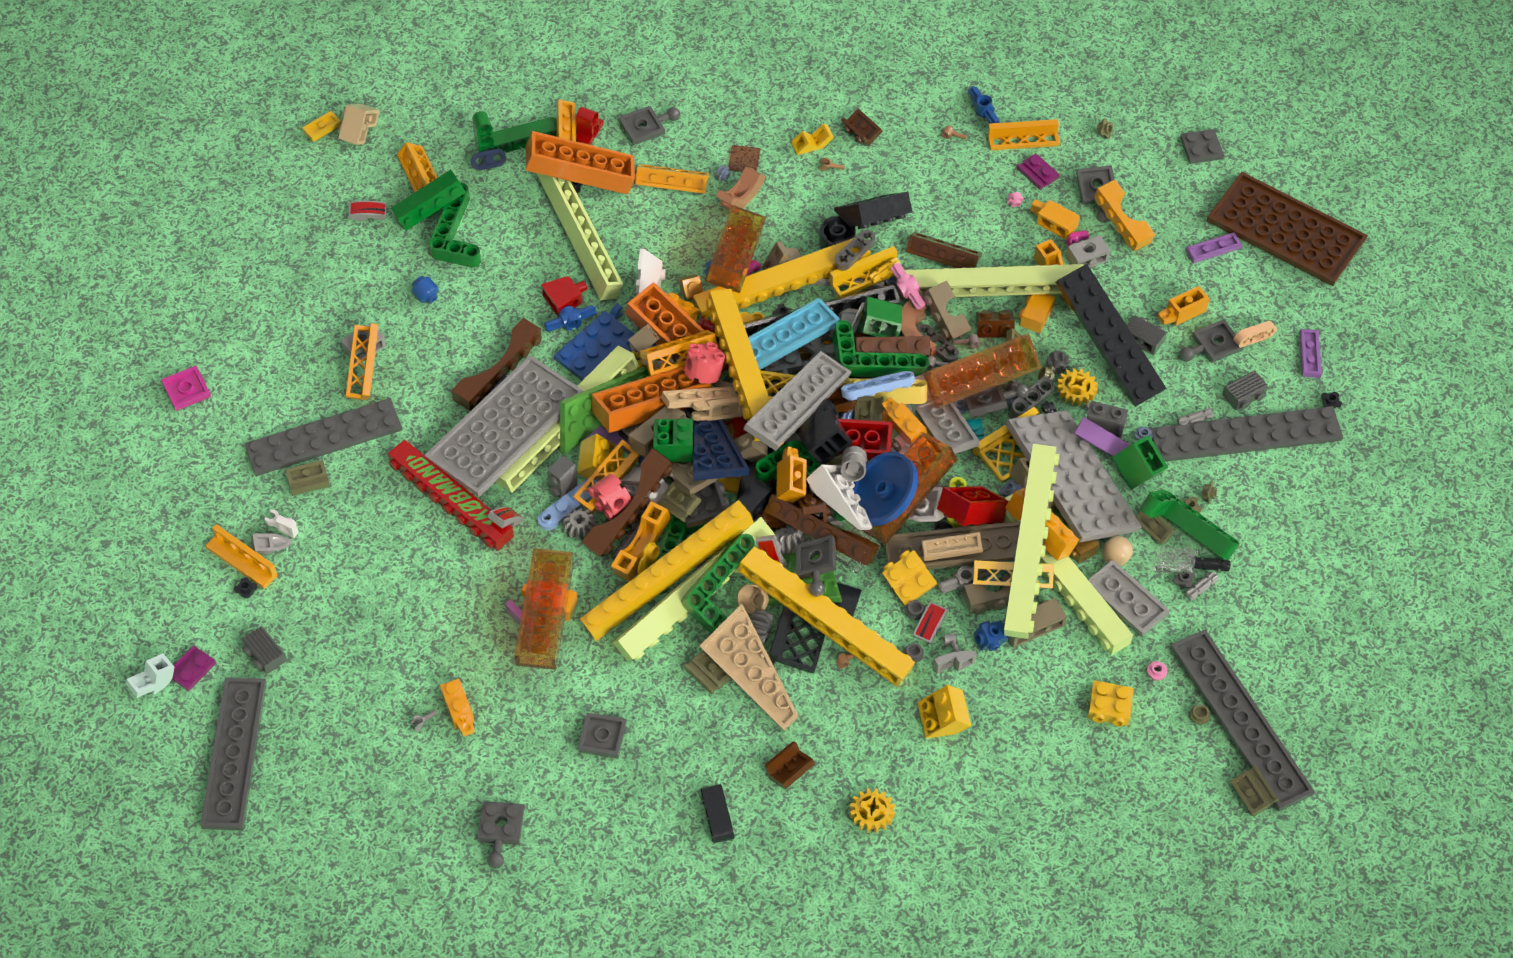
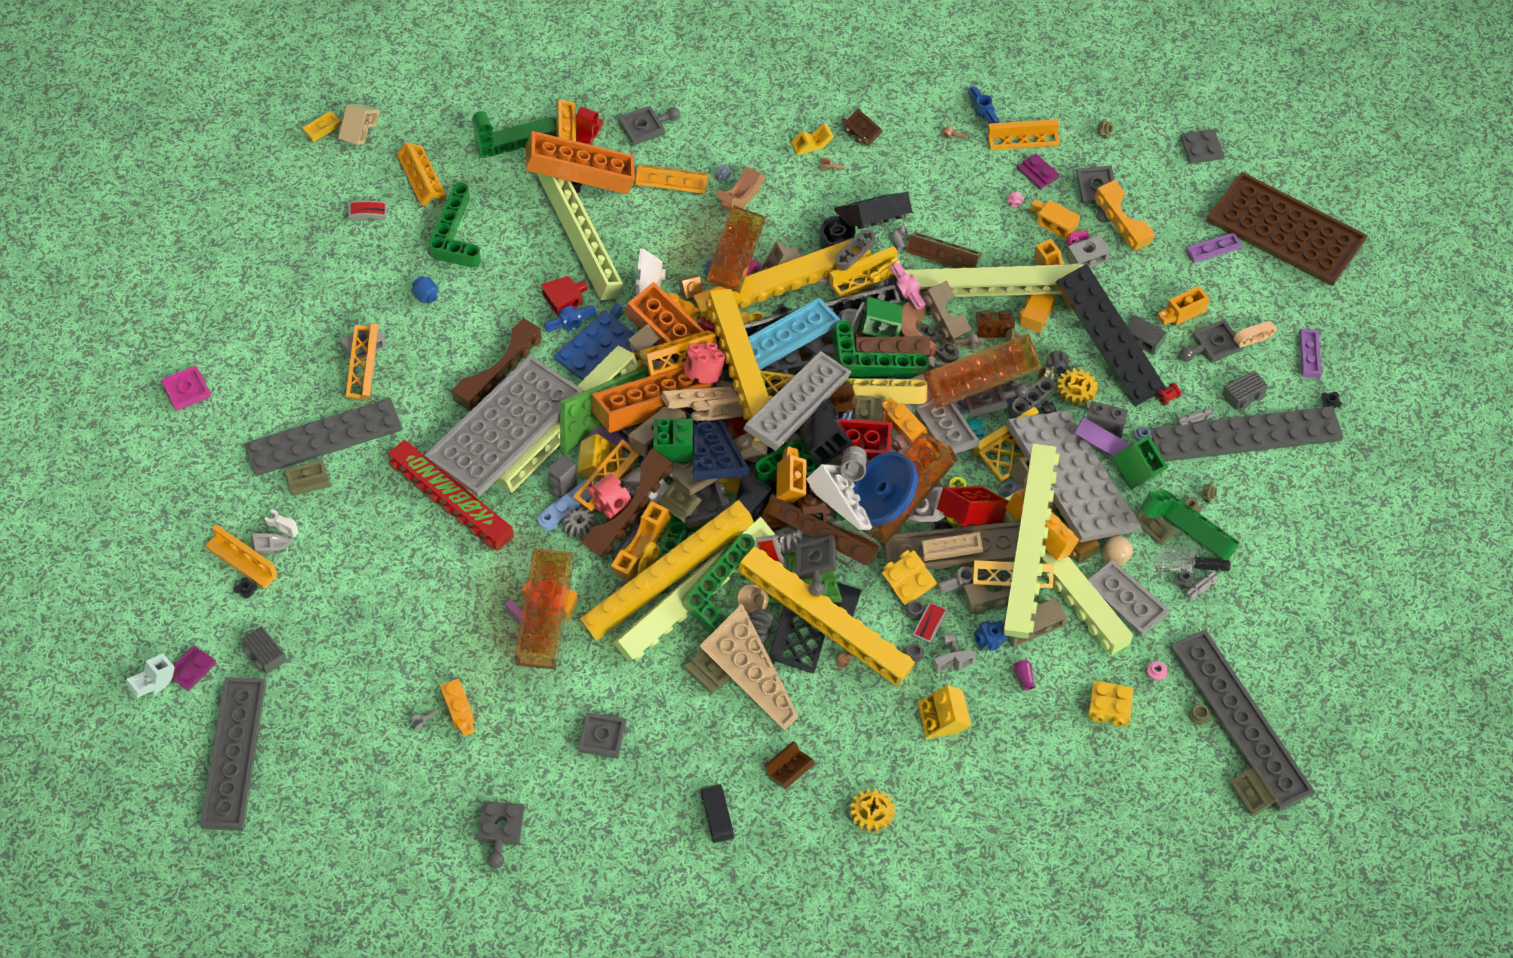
(428, 200): green brick -> none
(488, 160): dark blue plate -> none
(504, 516): light grey slope -> none
(744, 157): clear red piece -> none
(880, 384): light blue plate -> none
(899, 236): none -> light grey arm
(1024, 673): none -> magenta cone
(1168, 394): none -> red bush

